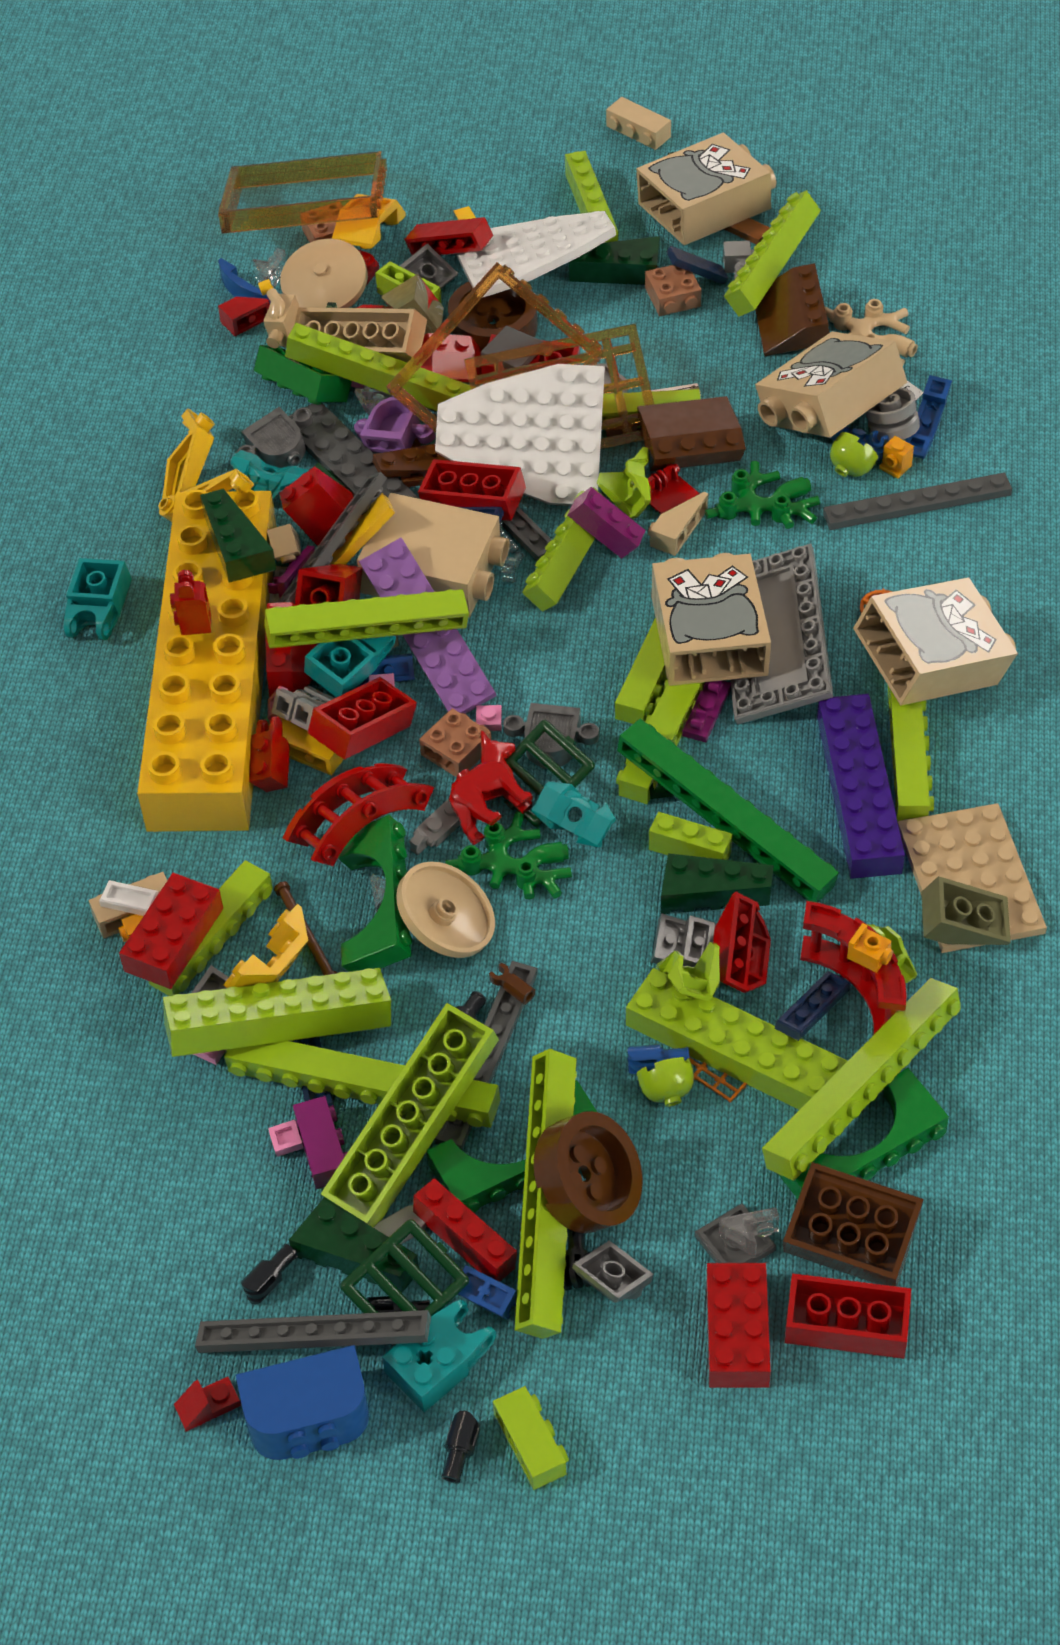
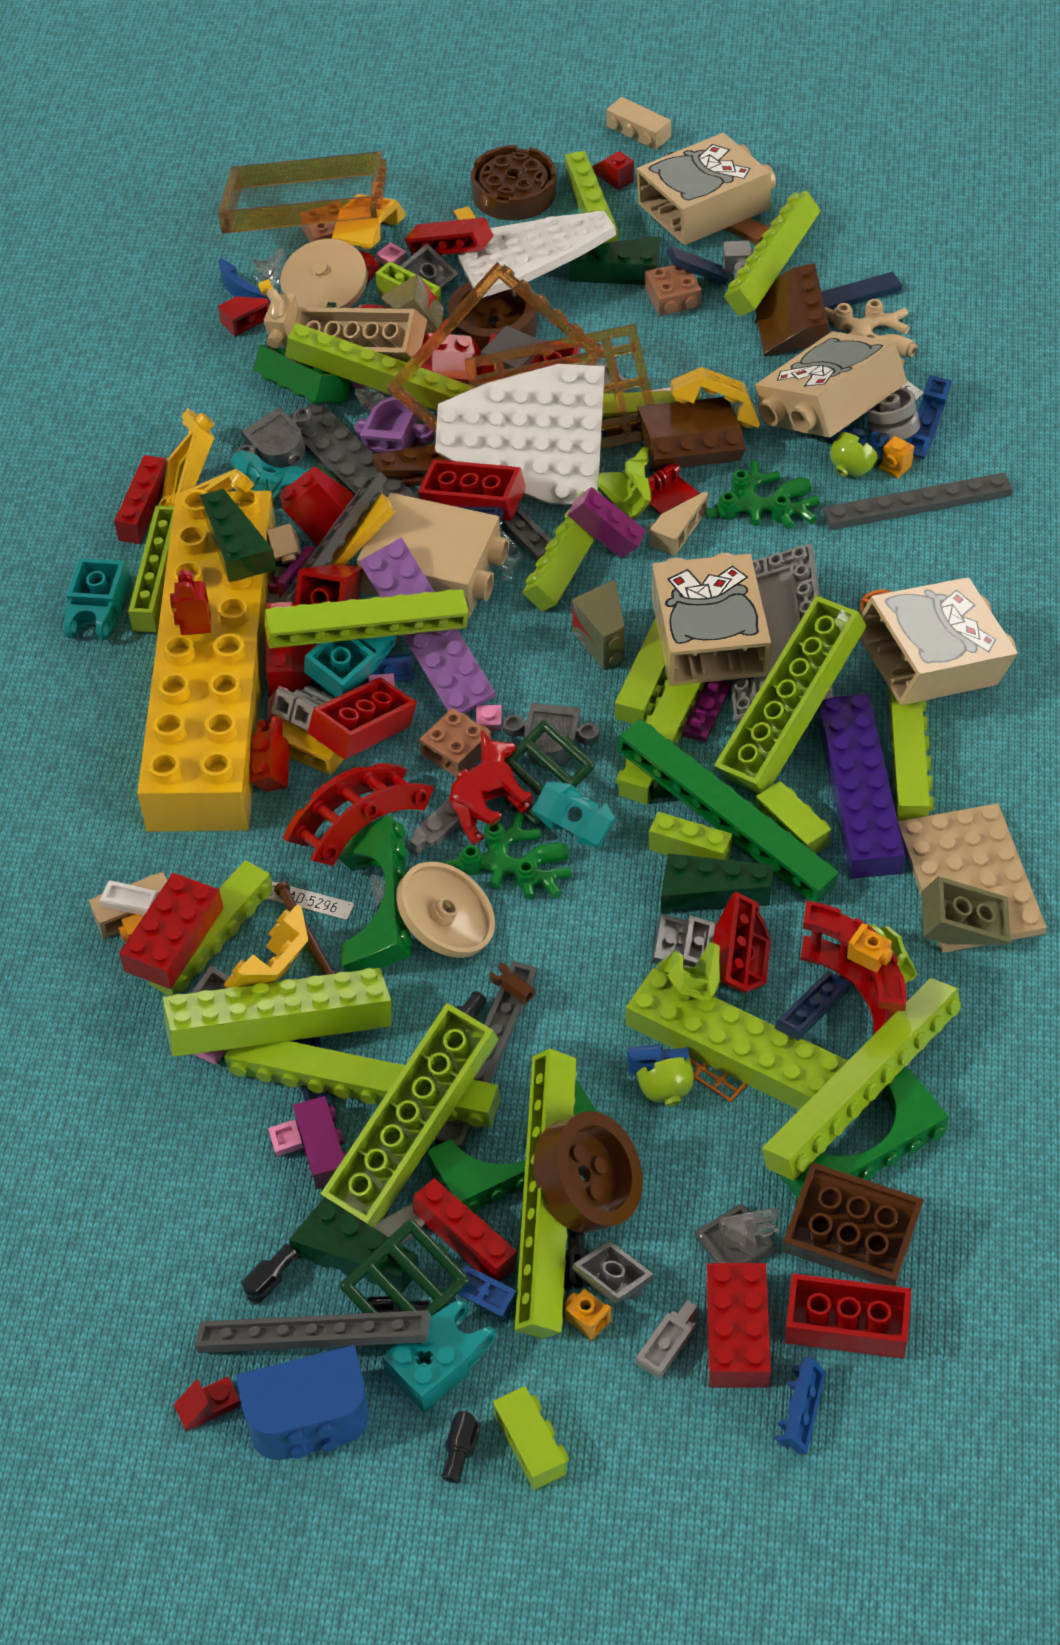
(141, 500): none -> red brick
(149, 585): none -> lime brick
(317, 902): none -> white sticker
(391, 253): none -> bright pink plate
(511, 197): none -> reddish brown brick
(589, 1321): none -> light orange brick
(600, 624): none -> olive slope
(615, 170): none -> red slope
(667, 1340): none -> light grey hinge
(687, 387): none -> yellow slope
(790, 695): none -> lime brick
(794, 816): none -> lime brick
(802, 1405): none -> blue plate
(862, 290): none -> dark blue tile

